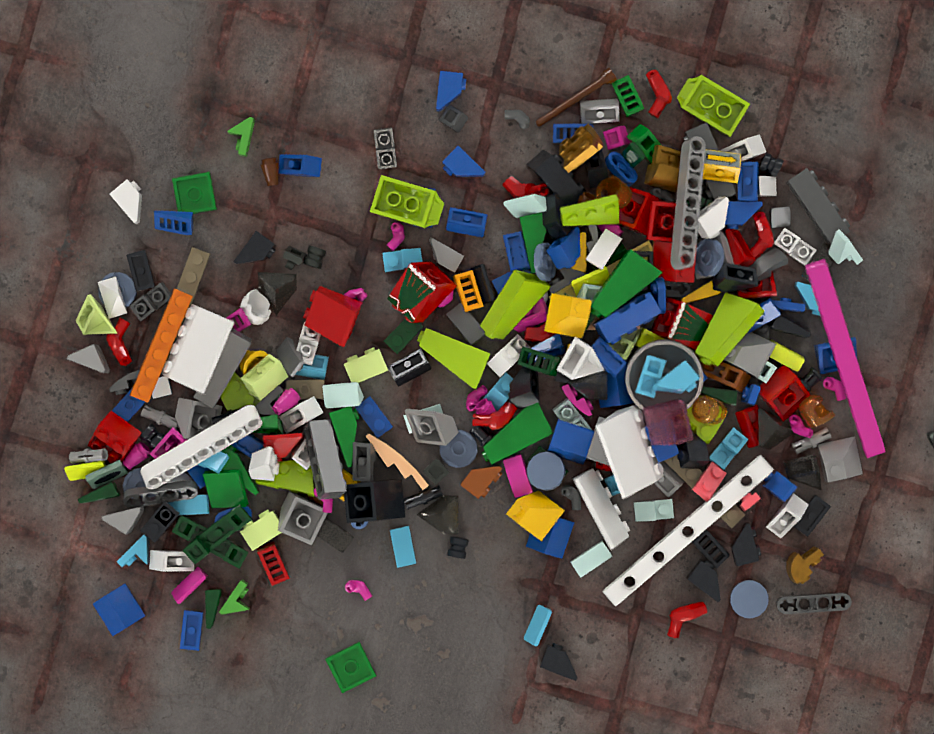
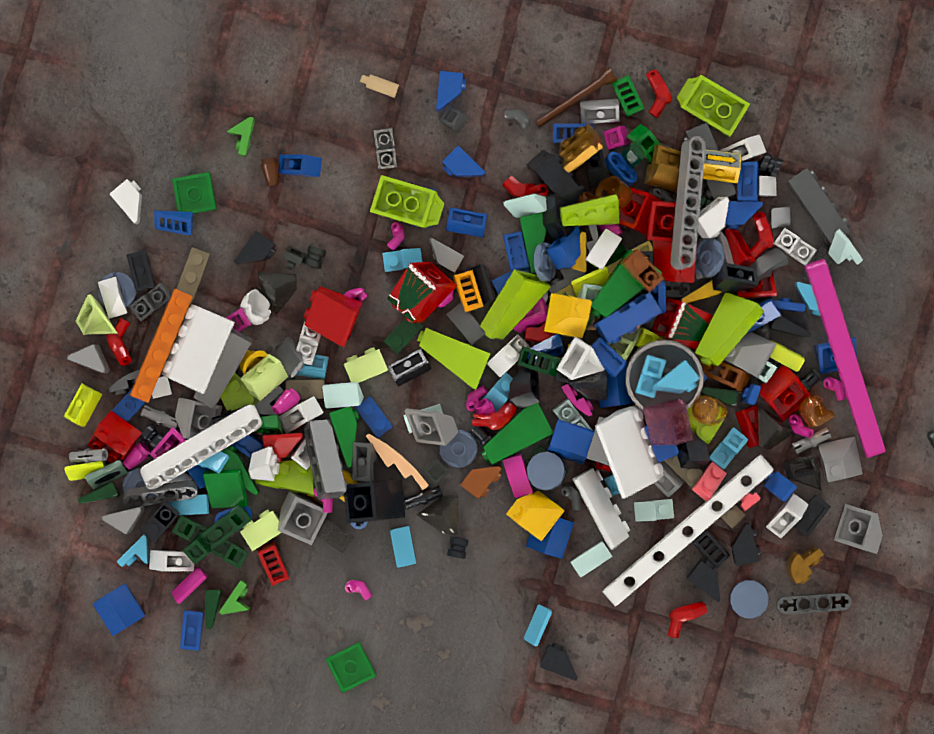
(83, 405): none -> neon yellow slope
(380, 85): none -> tan cylinder
(642, 270): none -> dark orange slope
(859, 529): none -> light grey slope

